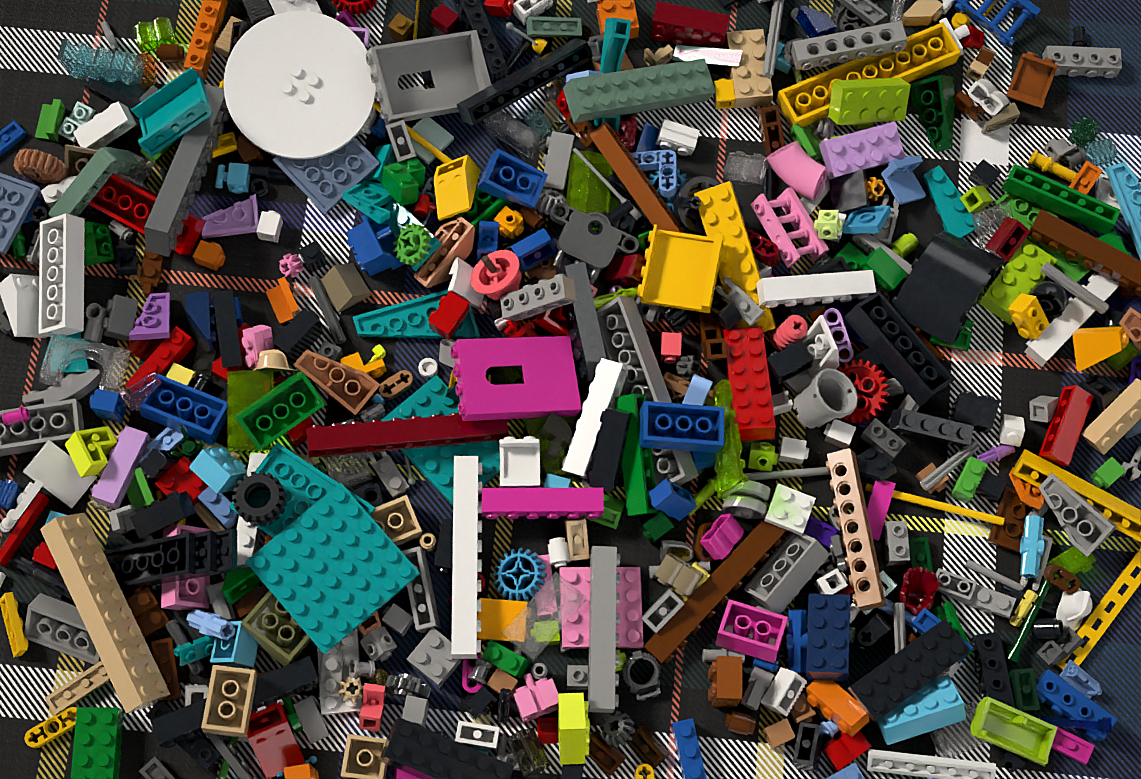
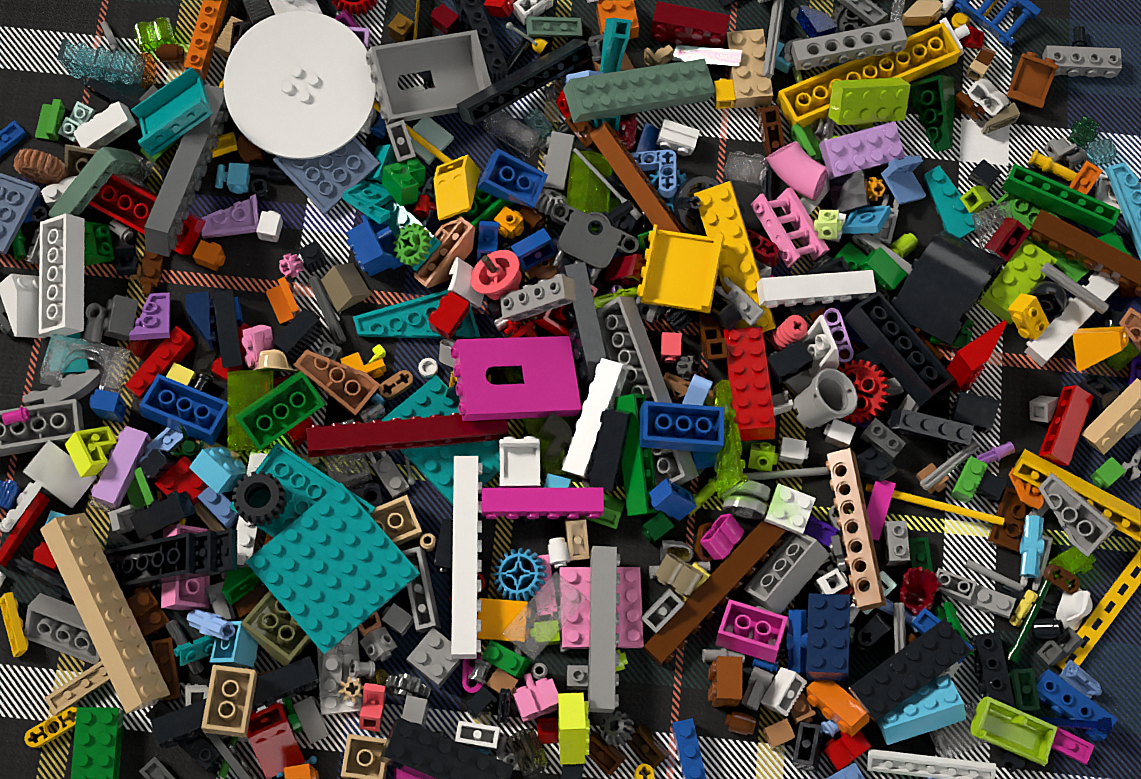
(140, 391): clear purple slope -> none
(646, 689): dark grey piece -> none
(970, 360): none -> red slope
(1011, 430): white brick -> none

